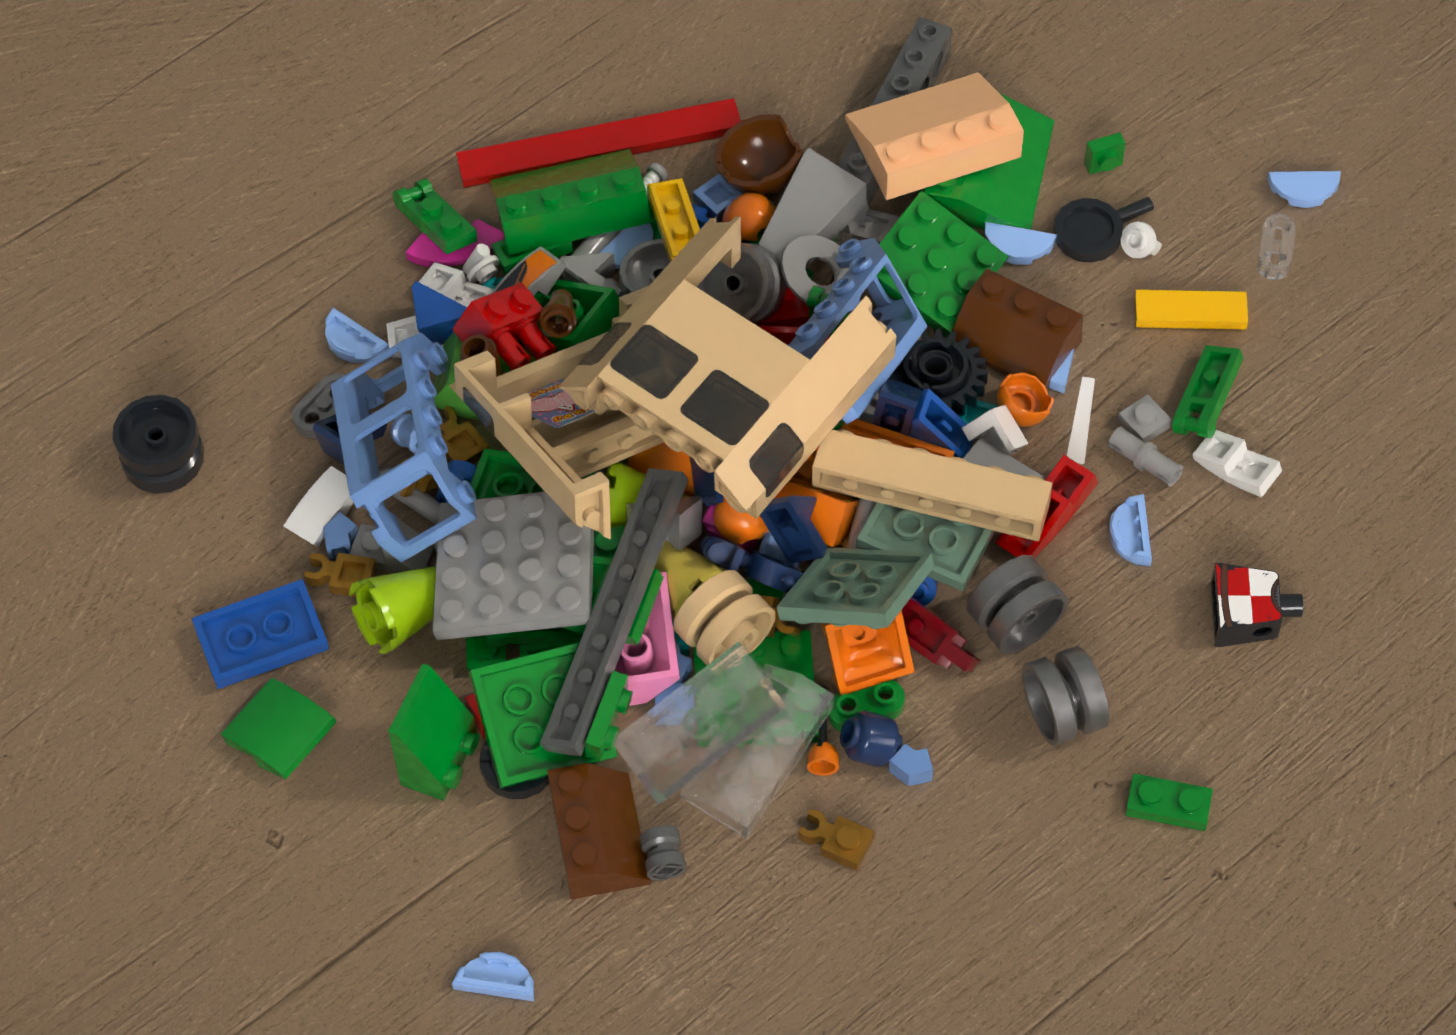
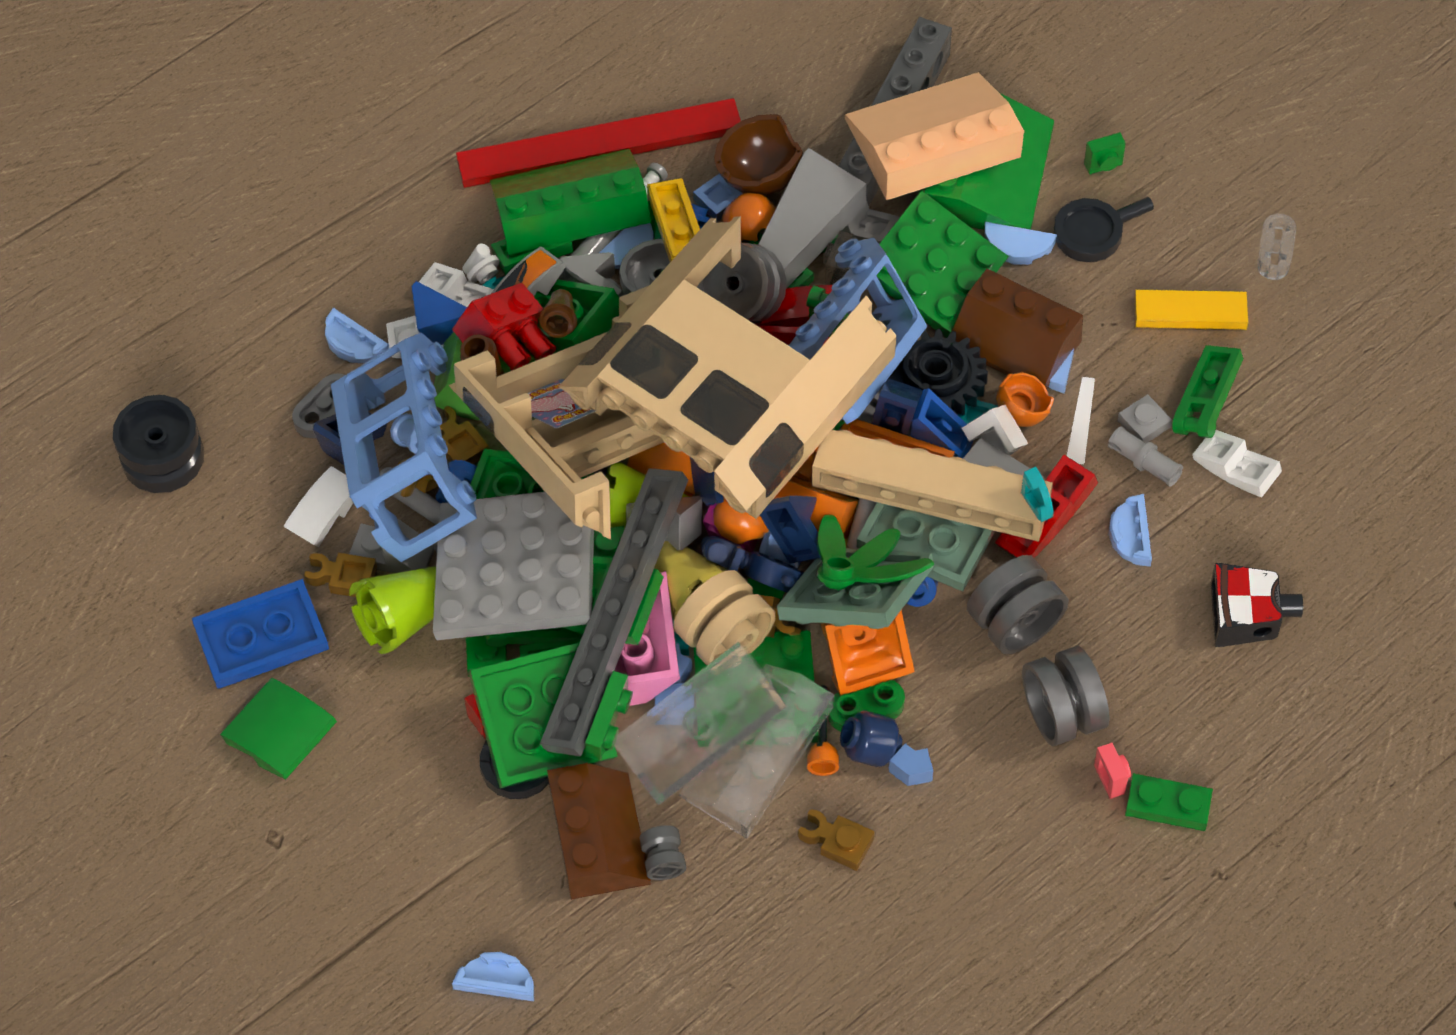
(339, 535): medium blue piece -> none
(426, 252): dark pink tile -> none
(432, 736): green slope -> none
(434, 216): green plate -> none
(799, 253): light grey gear -> none
(840, 572): none -> green plant
(936, 638): dark red hinge -> none
(1037, 494): none -> teal tile
(1112, 770): none -> coral plate
(1139, 240): white plate -> none
(1304, 187): light blue tile -> none

